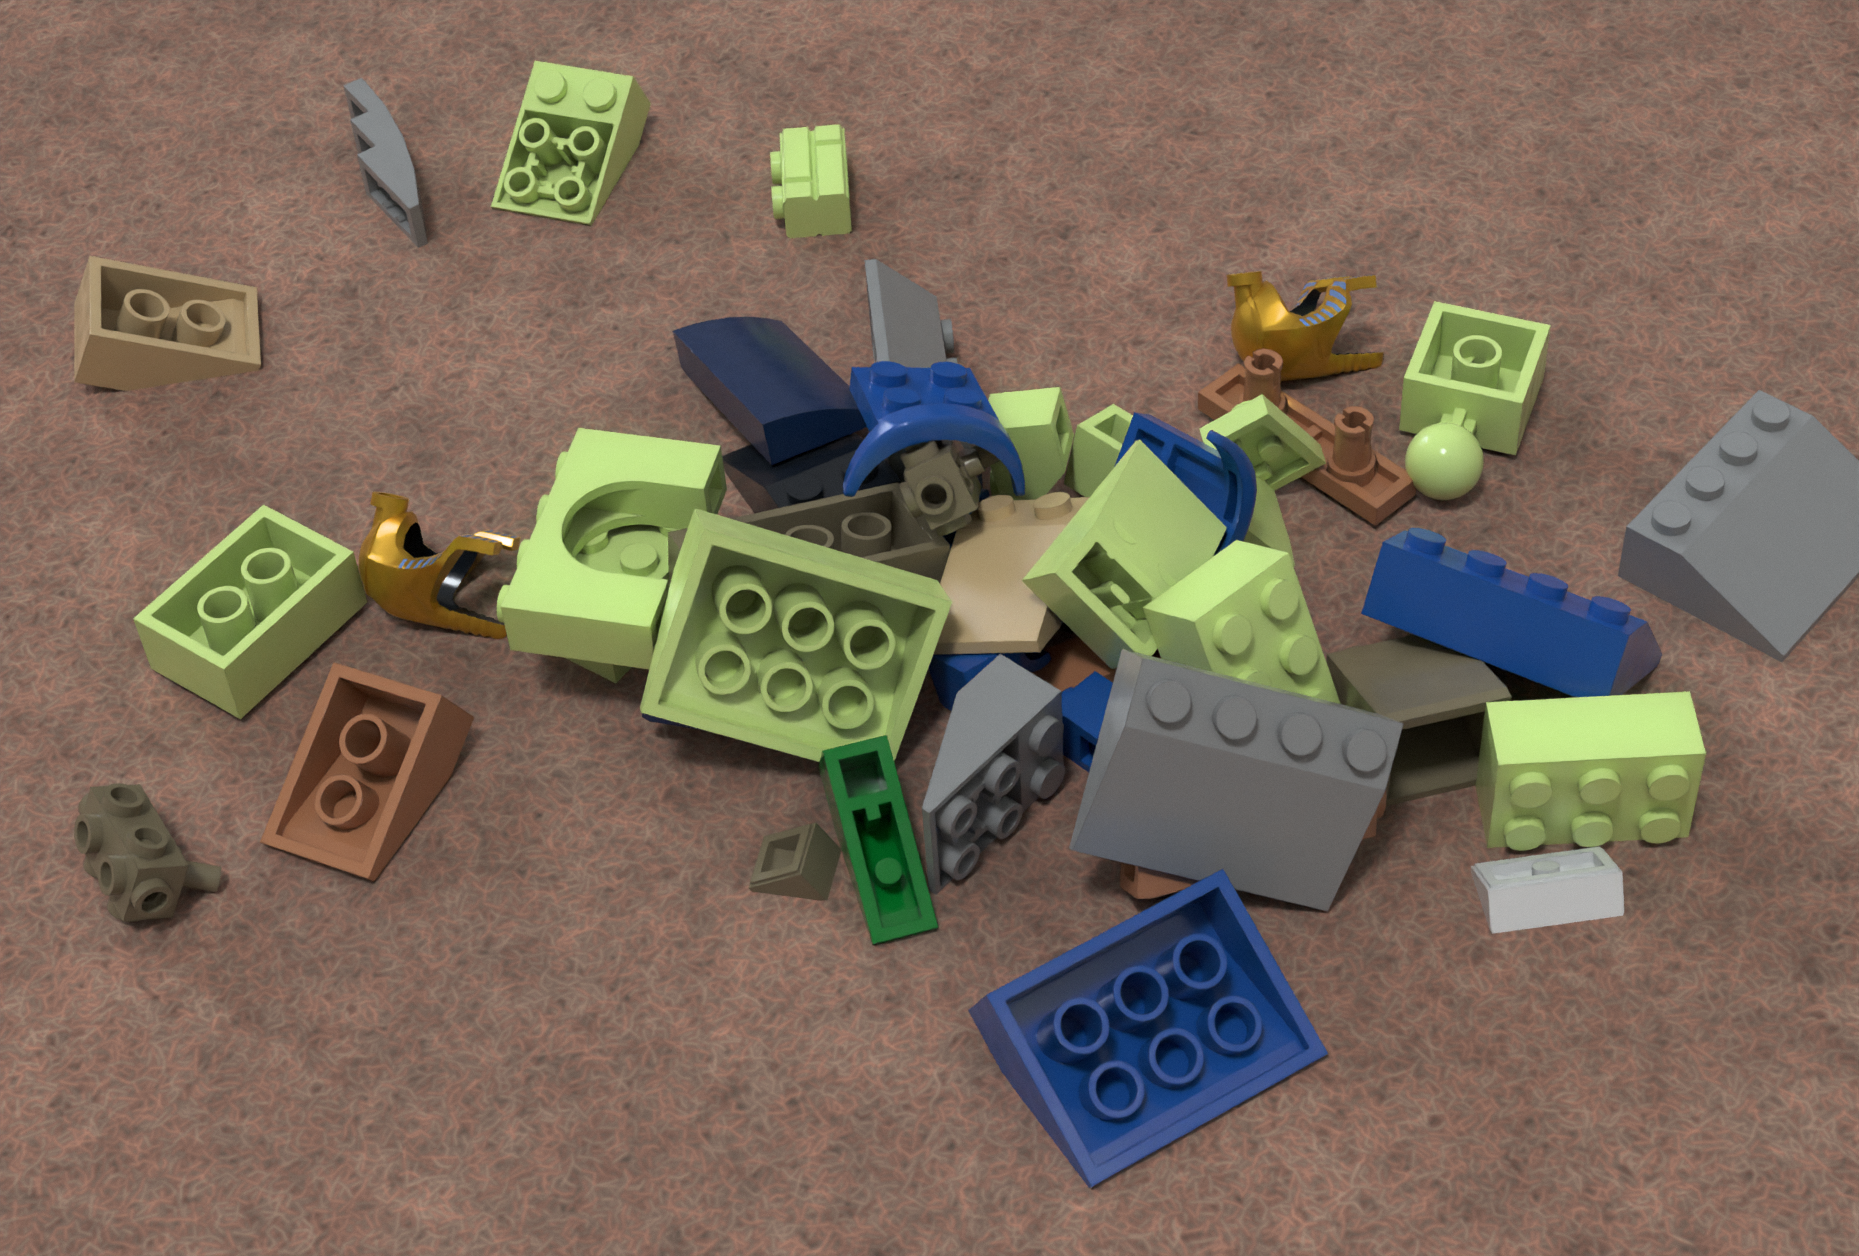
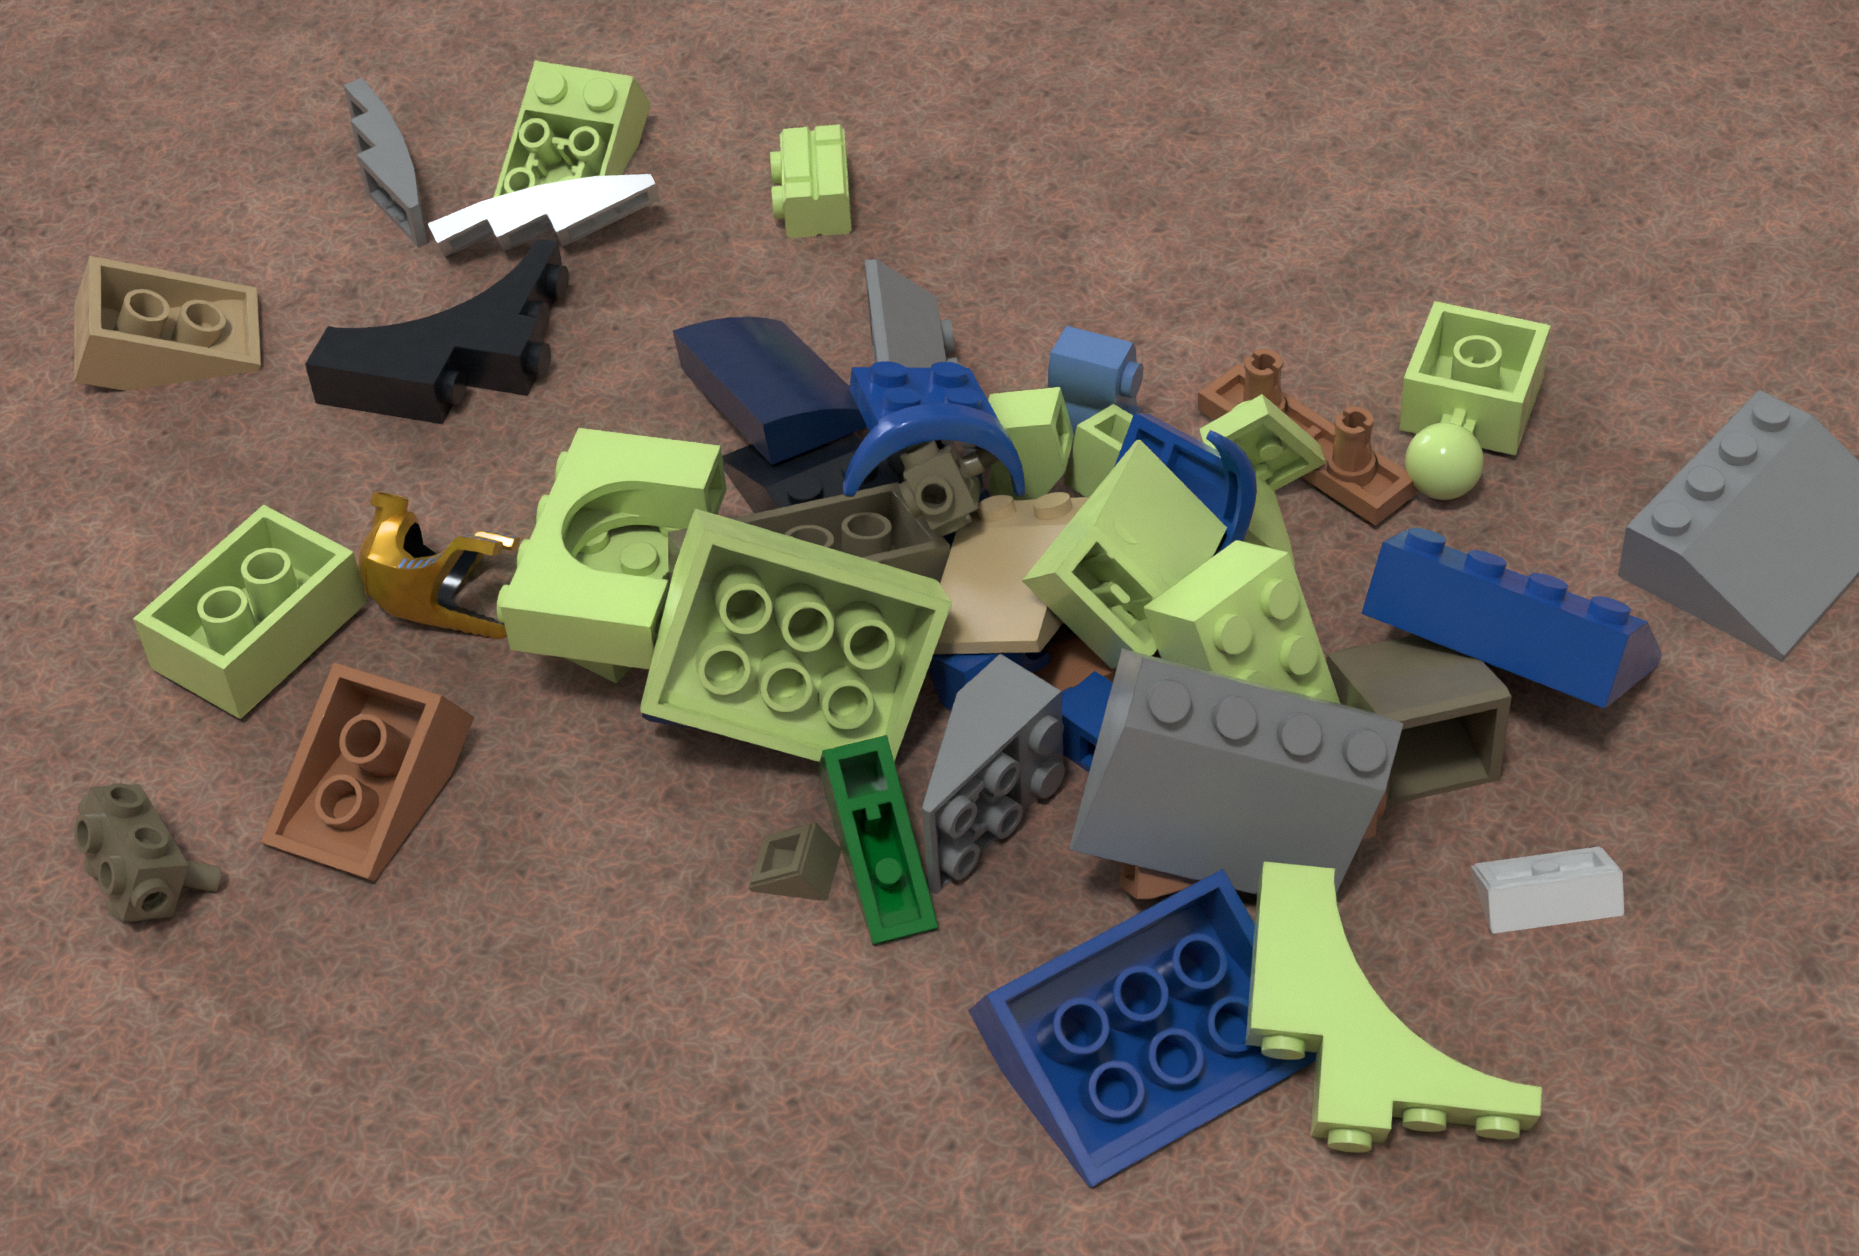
(427, 363): none -> black arch
(568, 207): none -> white slope
(1094, 373): none -> medium blue brick
(1299, 335): pearl gold piece -> none
(1367, 1061): none -> yellowish green arch
(1589, 770): yellowish green brick -> none

